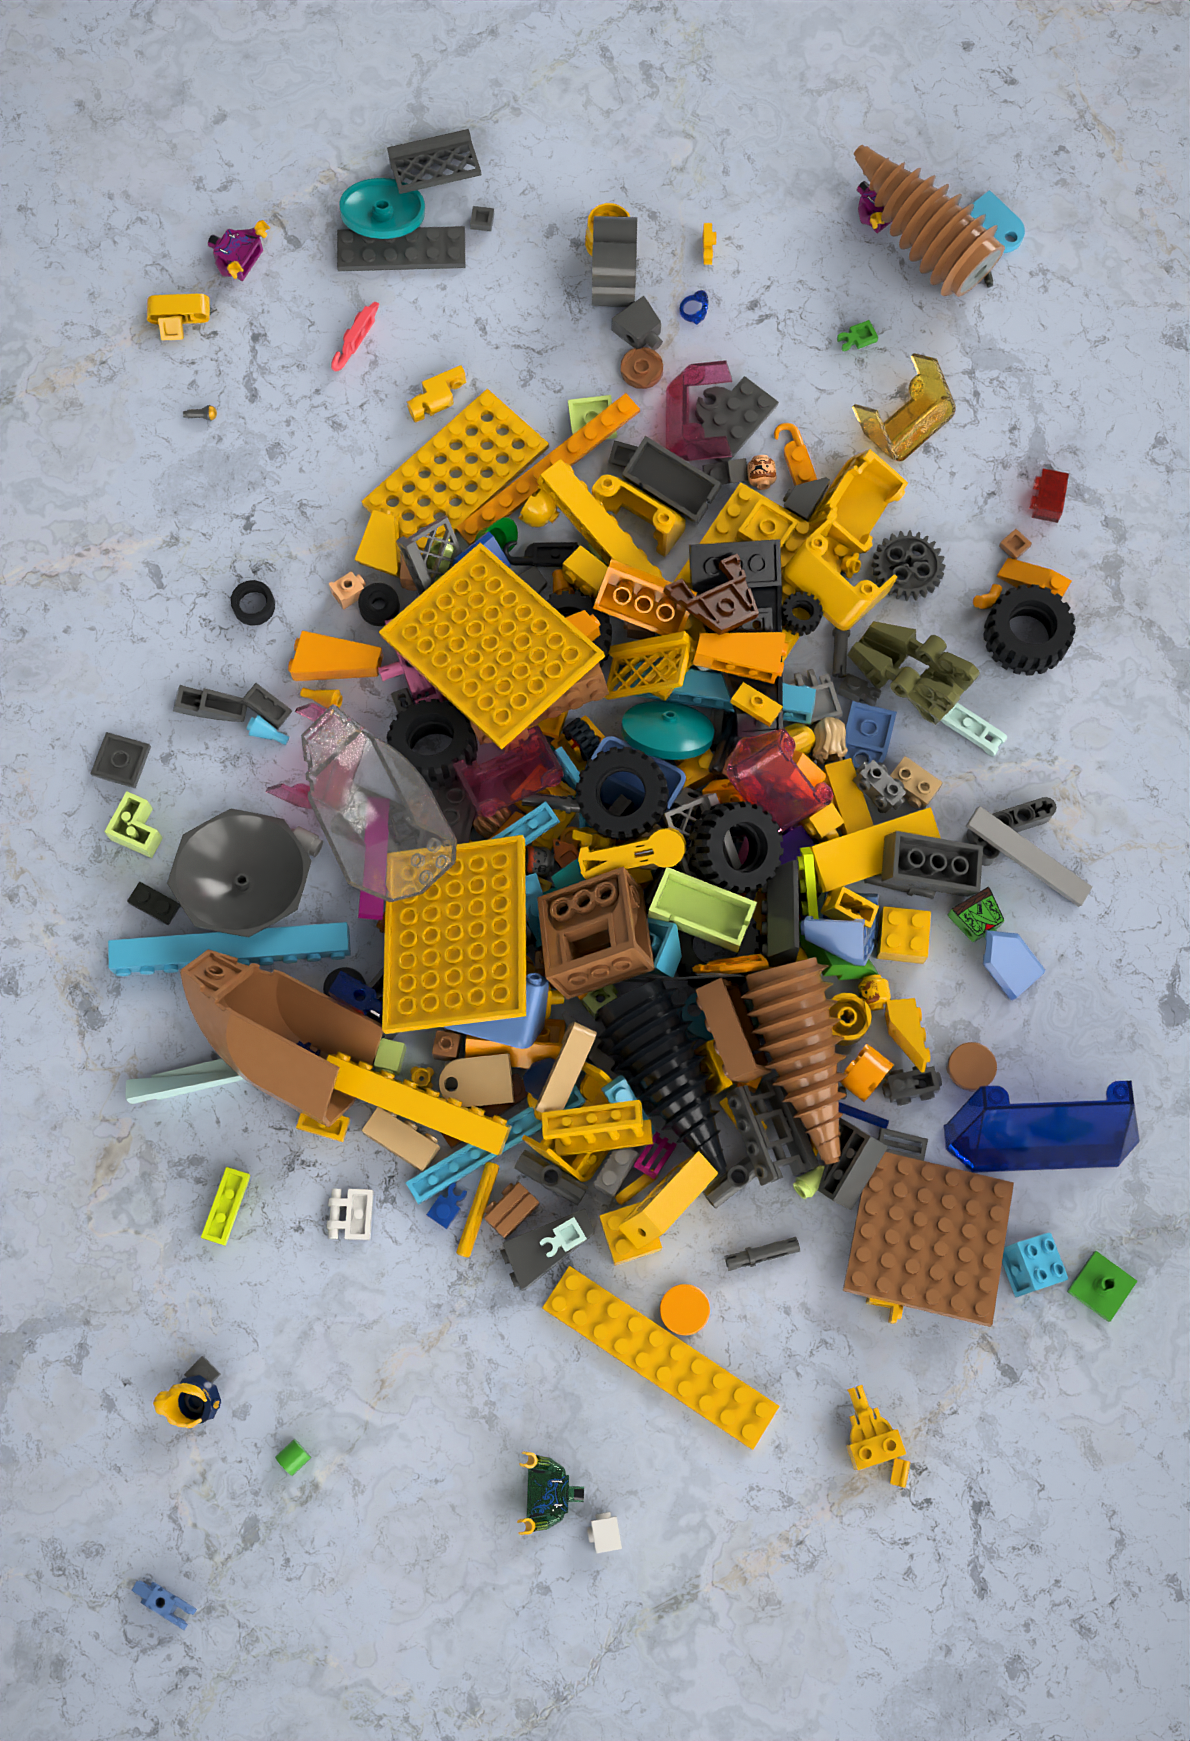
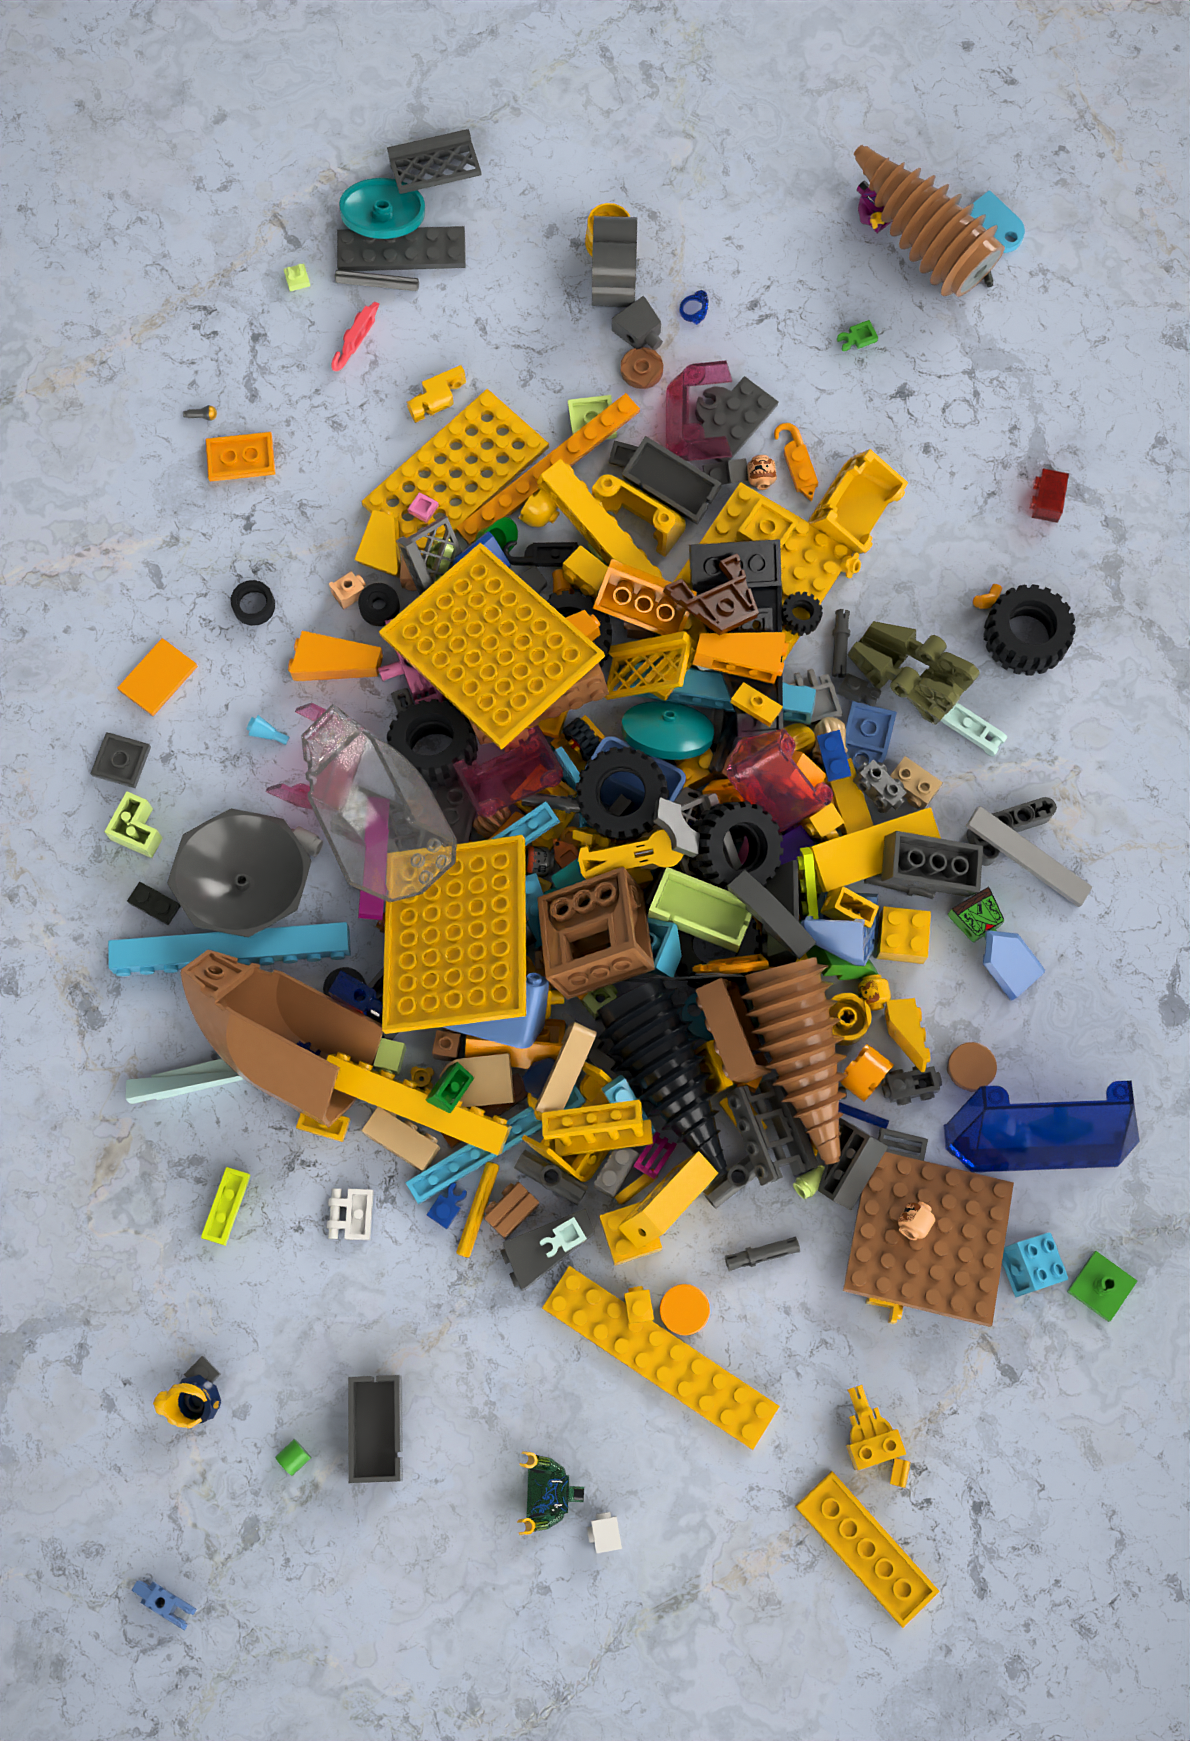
(157, 677): none -> light orange tile
(171, 327): yellow plate -> none
(191, 307): yellow beam -> none
(209, 704): dark grey slope -> none
(238, 250): magenta torso -> none
(240, 456): none -> light orange tile
(266, 706): dark grey plate -> none
(296, 277): none -> yellowish green tile
(323, 697): yellow cone -> none
(375, 1429): none -> dark grey piece
(376, 280): none -> axle
(423, 507): none -> bright pink tile
(450, 1087): none -> green slope
(482, 218): dark grey plate -> none
(638, 1305): none -> yellow bracket
(682, 837): none -> tile
(709, 239): yellow plate -> none
(771, 914): none -> dark grey slope
(805, 497): dark grey slope -> none
(833, 756): none -> blue brick
(840, 601): yellow windscreen -> none
(867, 1549): none -> yellow tile
(909, 565): dark grey gear -> none
(916, 1220): none -> light nougat head
(917, 419): clear yellow windscreen -> none
(1015, 544): medium nougat plate -> none
(1021, 573): light orange slope -> none

